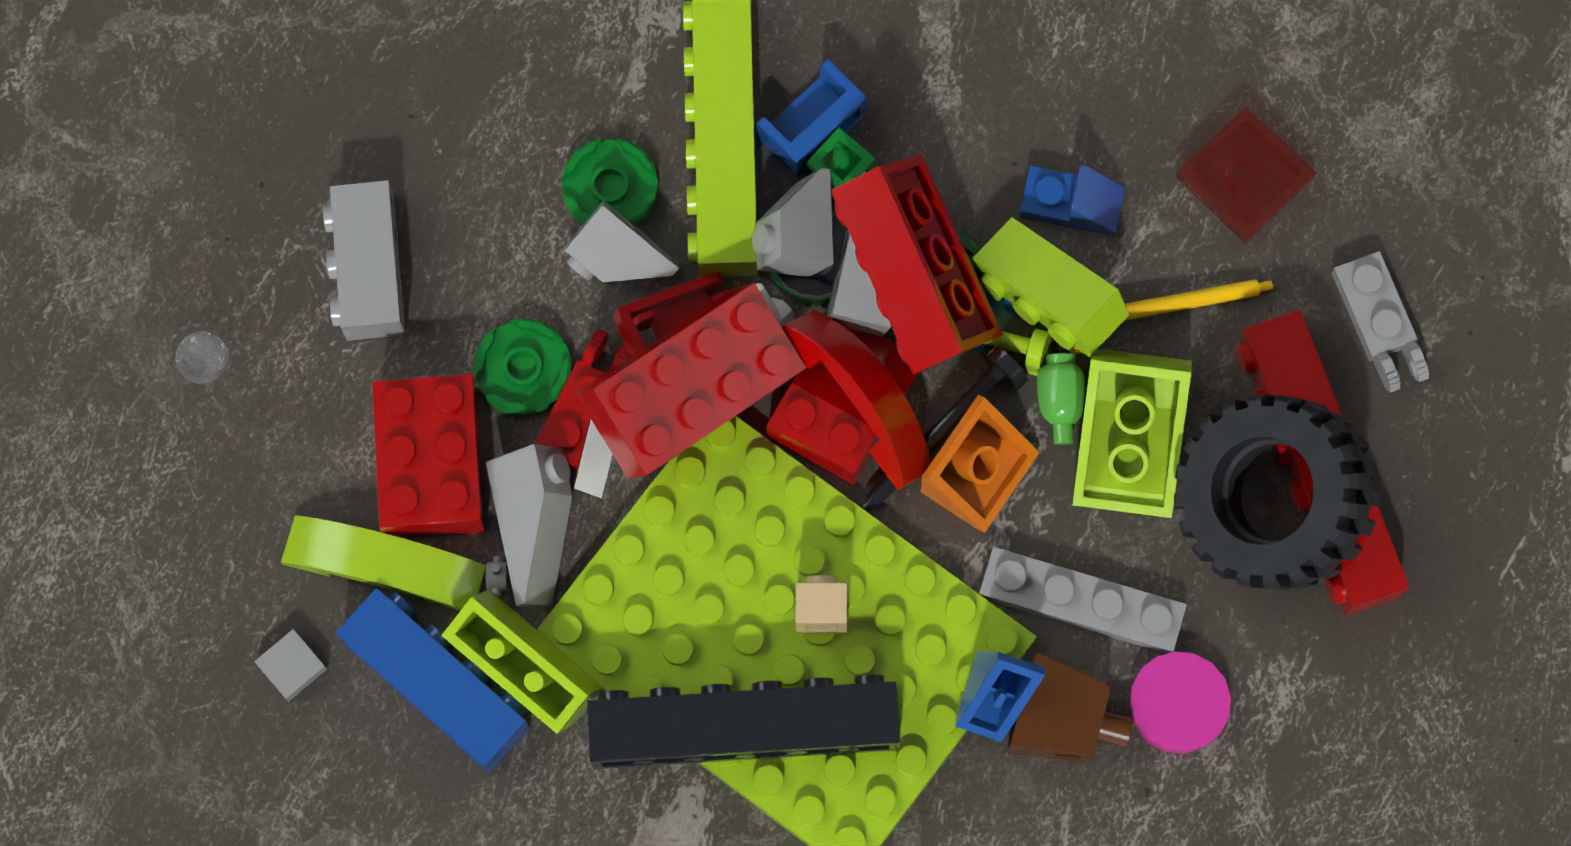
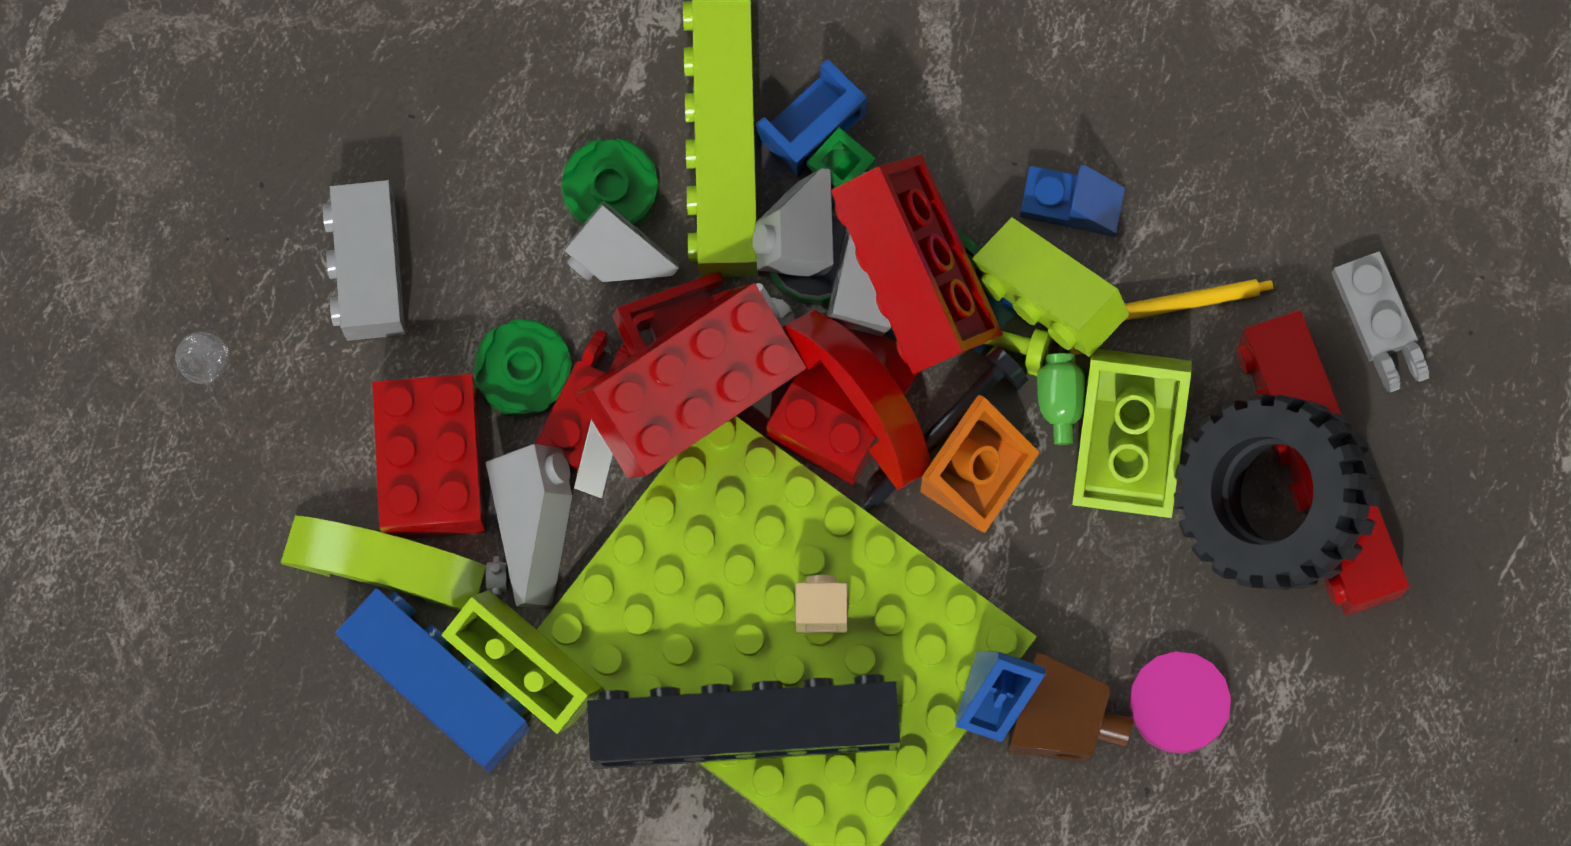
(290, 665): light grey tile -> none
(1082, 600): light grey plate -> none
(1245, 175): clear red plate -> none

